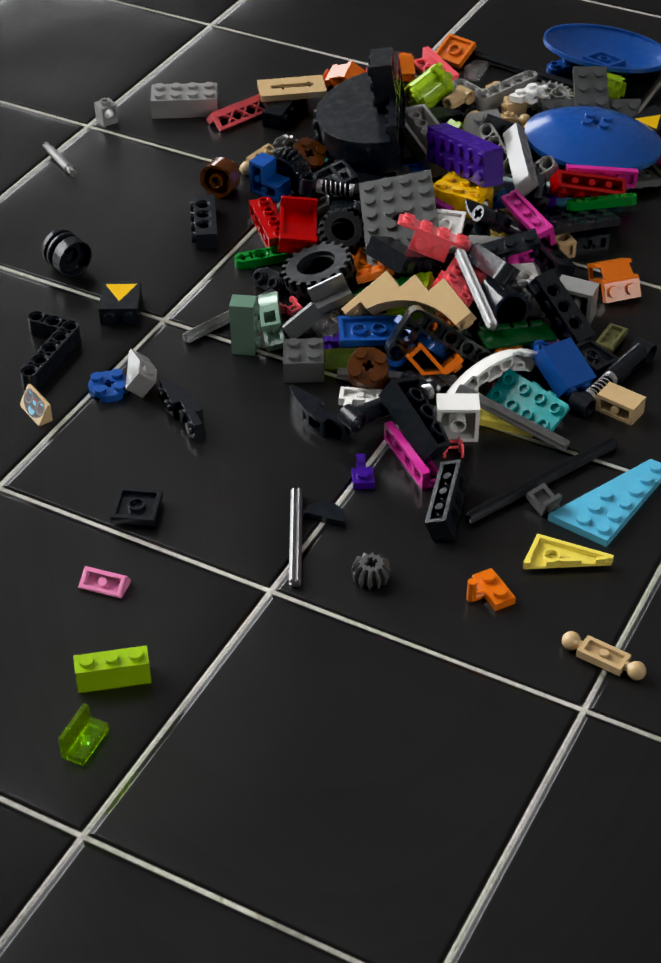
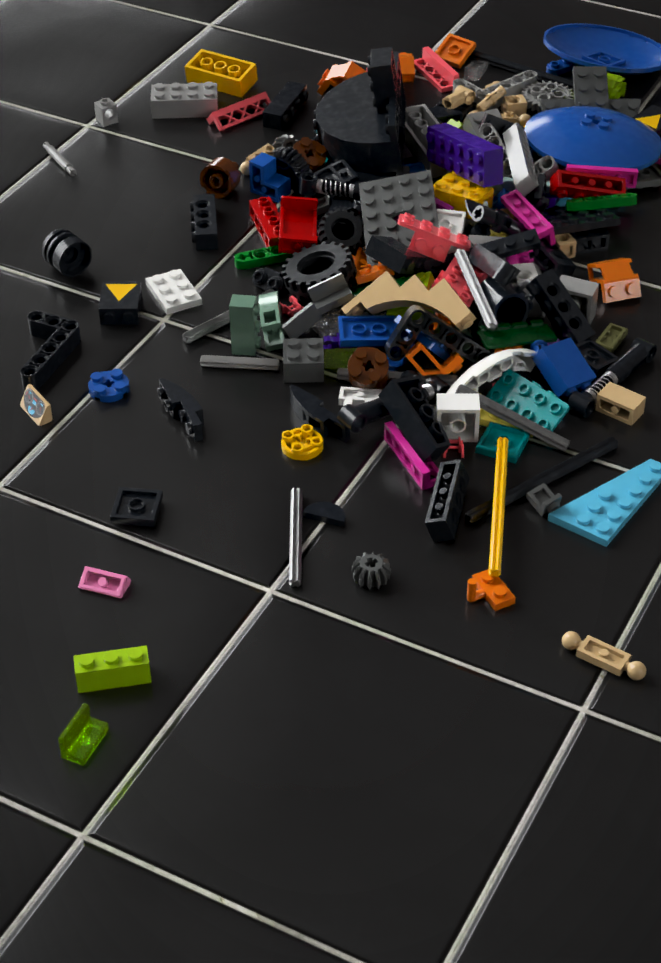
(140, 374): light grey slope -> none
(173, 291): none -> white plate
(230, 74): none -> yellow brick
(239, 362): none -> light grey axle
(269, 94): tan piece -> none
(302, 443): none -> yellow tile
(361, 475): dark purple plate -> none
(430, 86): lime container -> none
(488, 443): none -> teal tile
(491, 99): none -> tan pin
(498, 510): none -> yellow axle
(528, 93): white plate -> none
(555, 553): light yellow wing -> none

